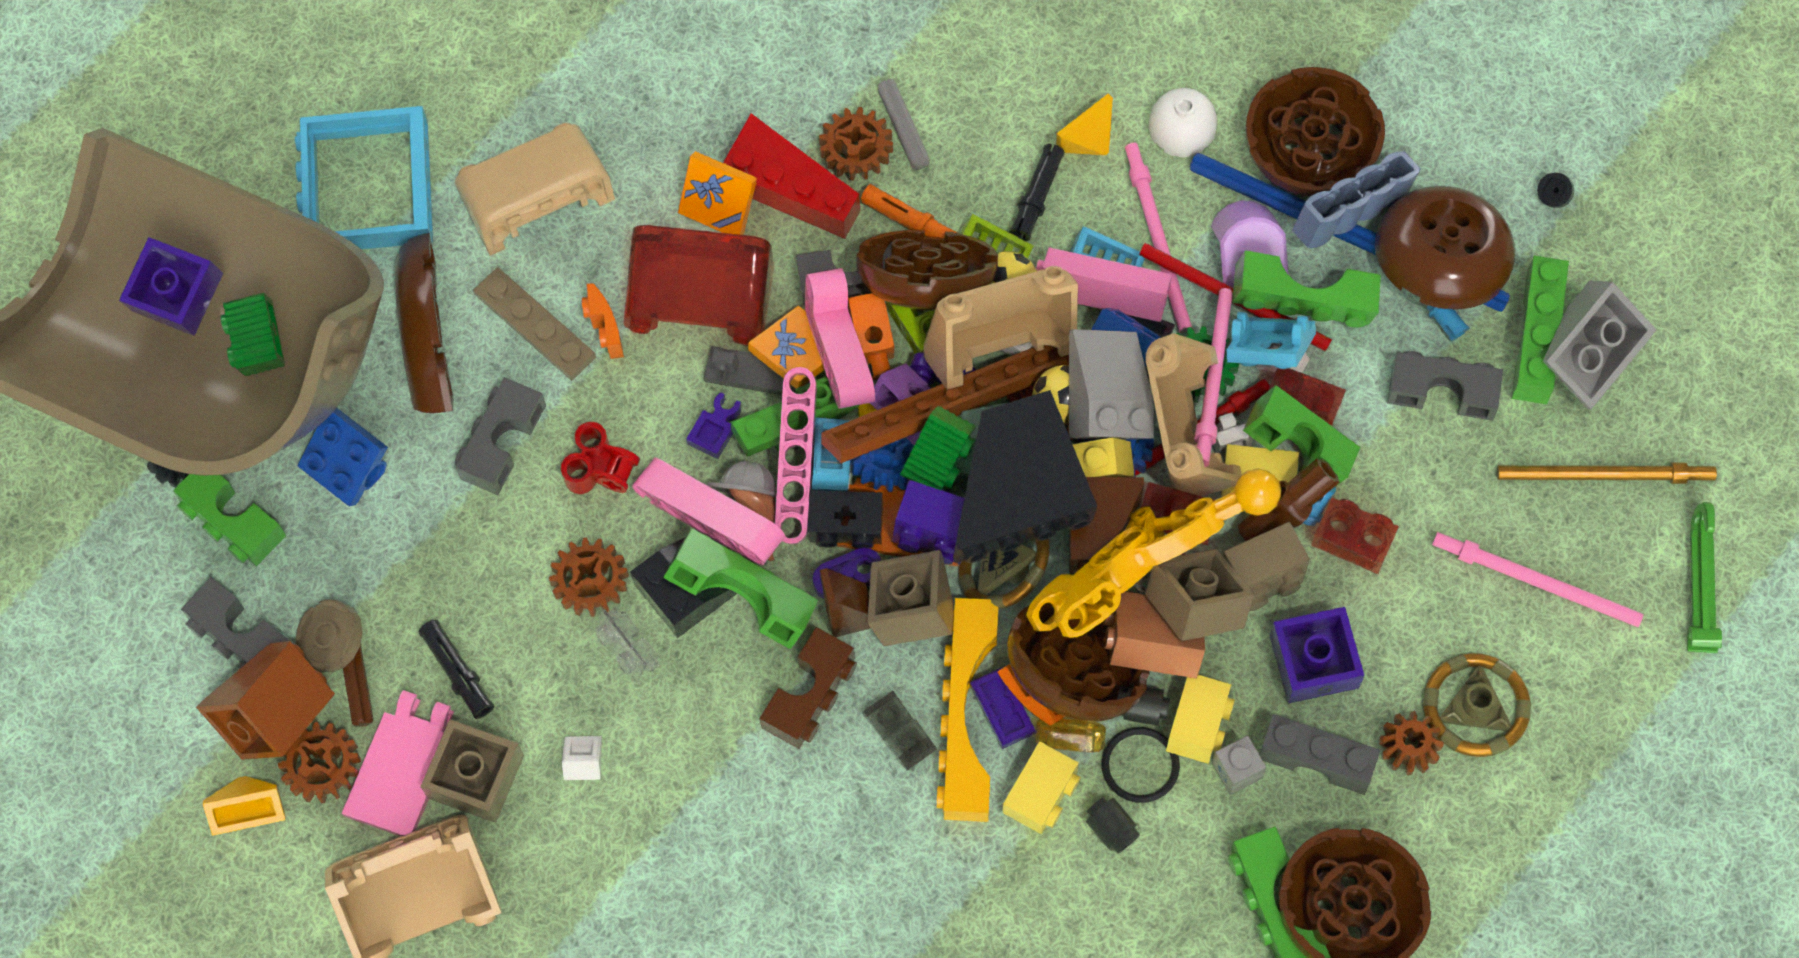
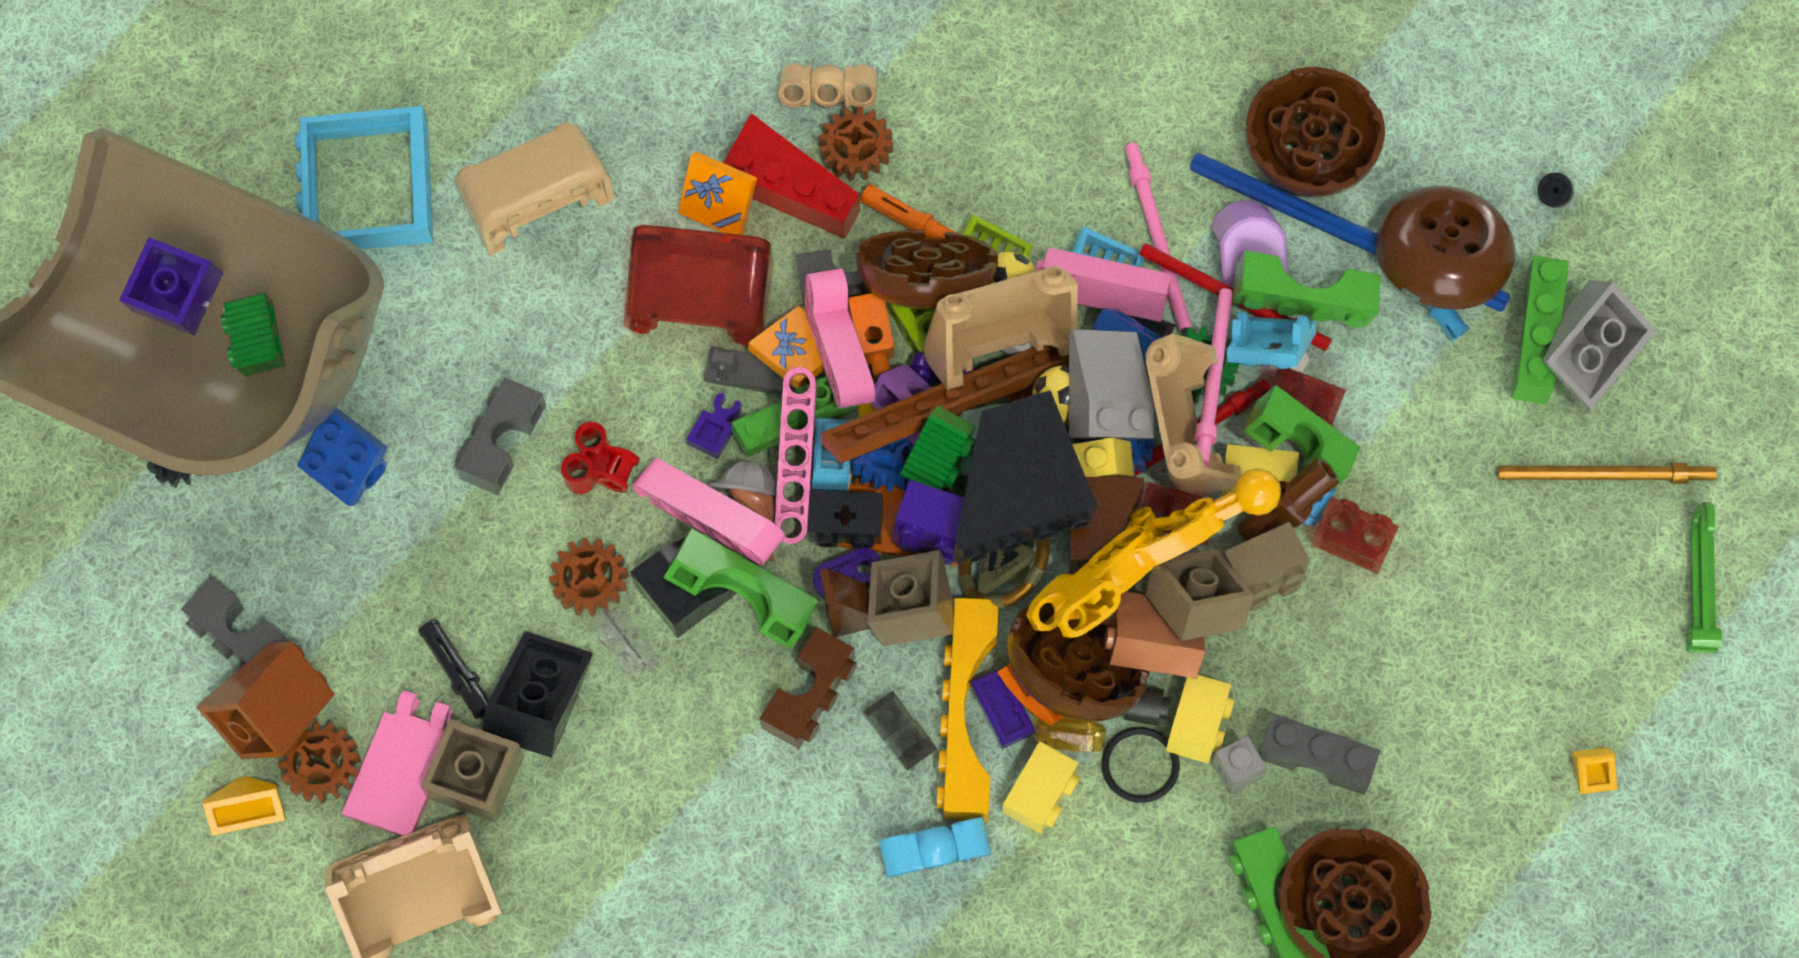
(249, 534): bright green arch -> none
(329, 635): dark tan tile -> none
(358, 691): reddish brown axle -> none
(421, 327): reddish brown brick -> none
(534, 323): dark tan plate -> none
(537, 693): none -> black slope
(582, 758): white slope -> none
(602, 317): orange slope -> none
(844, 85): none -> tan piece
(903, 124): light grey axle -> none
(934, 847): none -> medium azure piece
(1032, 204): black pin -> none
(1089, 131): yellow slope -> none
(1112, 824): pearl dark grey brick -> none
(1183, 122): white cylinder -> none
(1230, 434): white tile -> none
(1316, 655): dark purple brick -> none
(1355, 199): sand blue brick -> none
(1407, 754): dark orange gear -> none
(1470, 552): bright pink bar -> none
(1474, 384): dark grey arch -> none
(1477, 704): olive piece -> none
(1595, 770): none -> yellow slope

